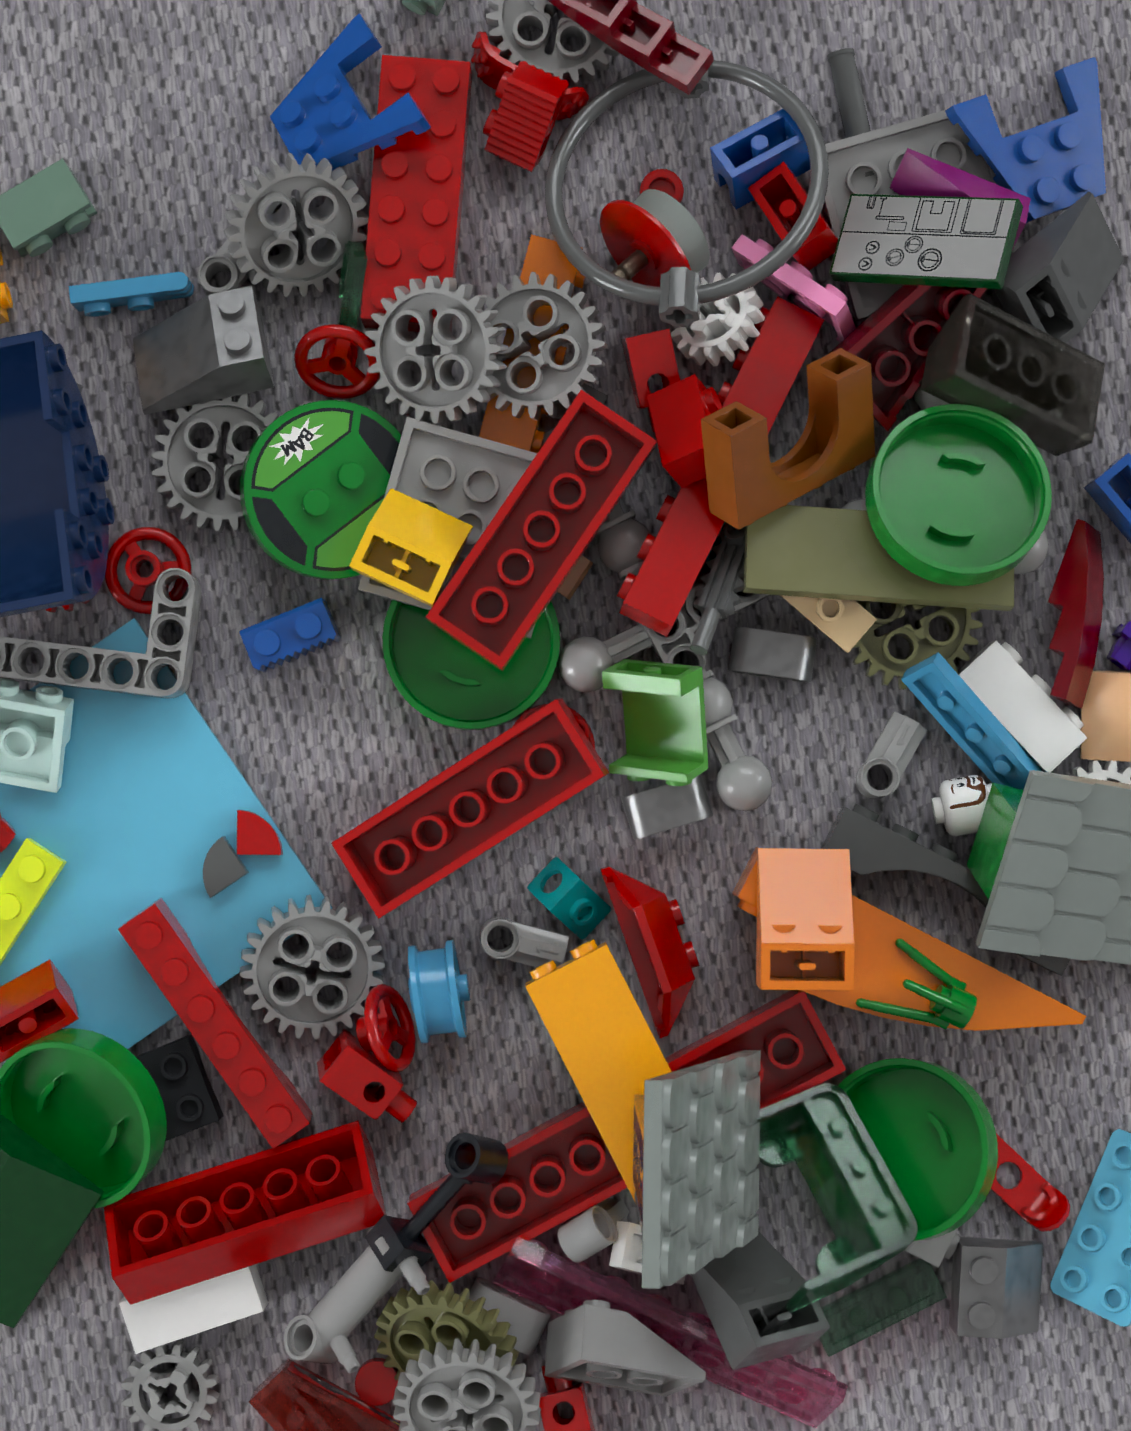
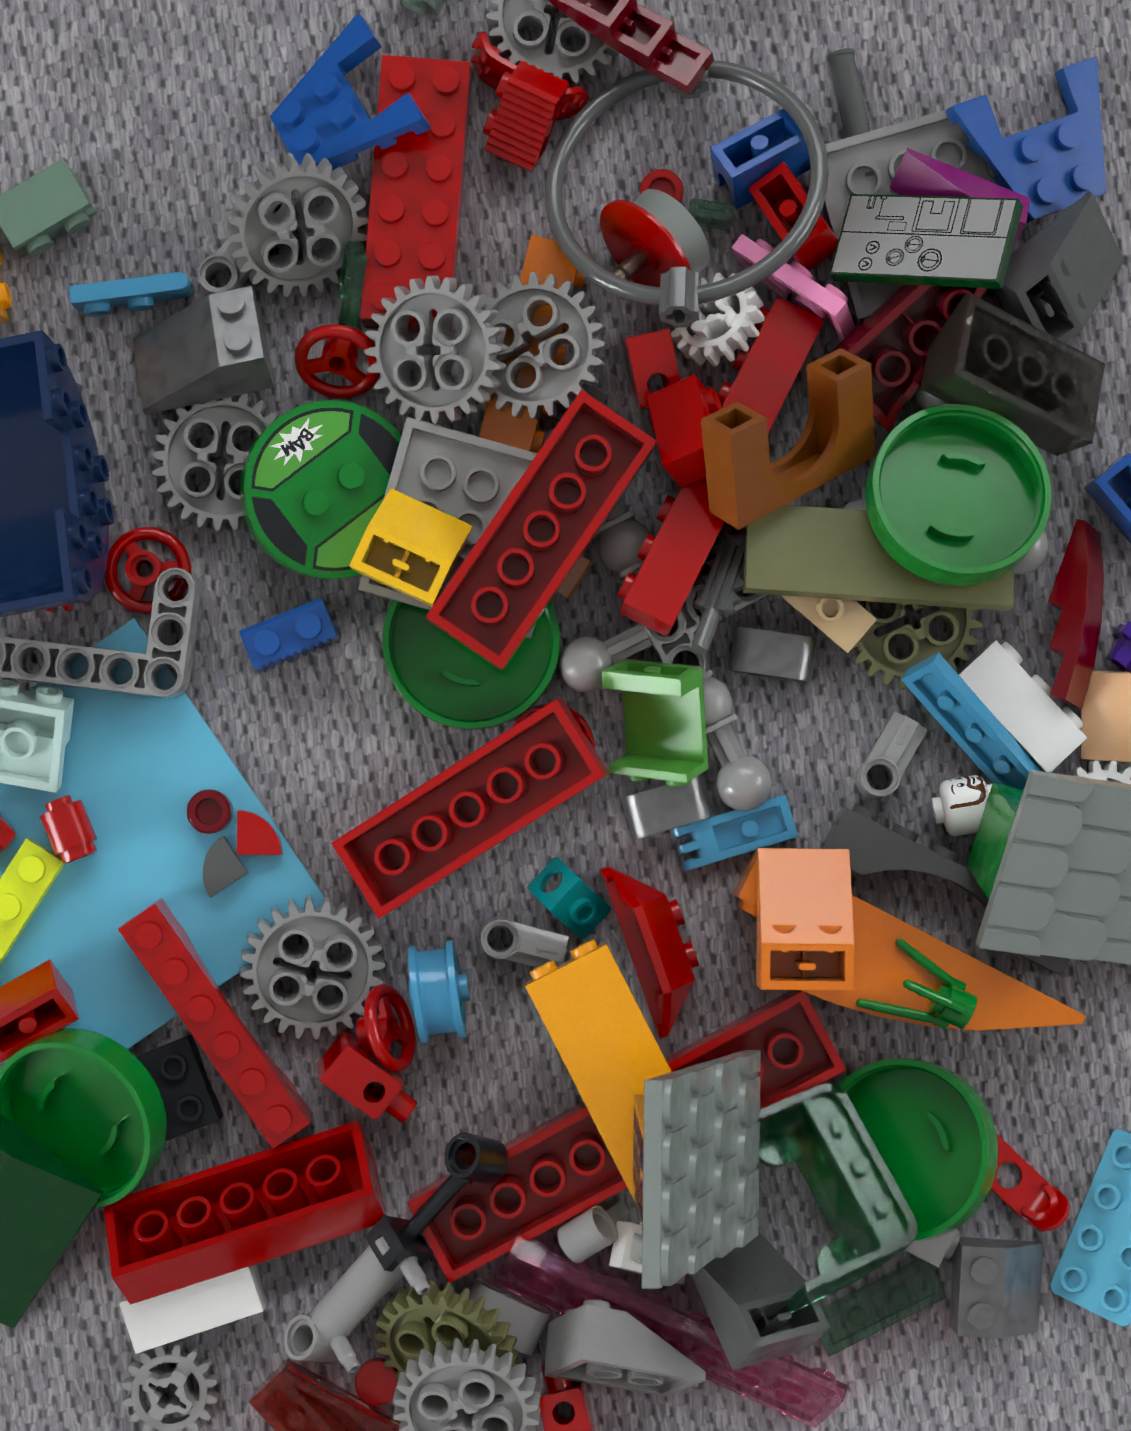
(69, 829): none -> red brick
(209, 811): none -> dark red tile
(711, 213): none -> clear green tile
(737, 832): none -> dark azure hinge

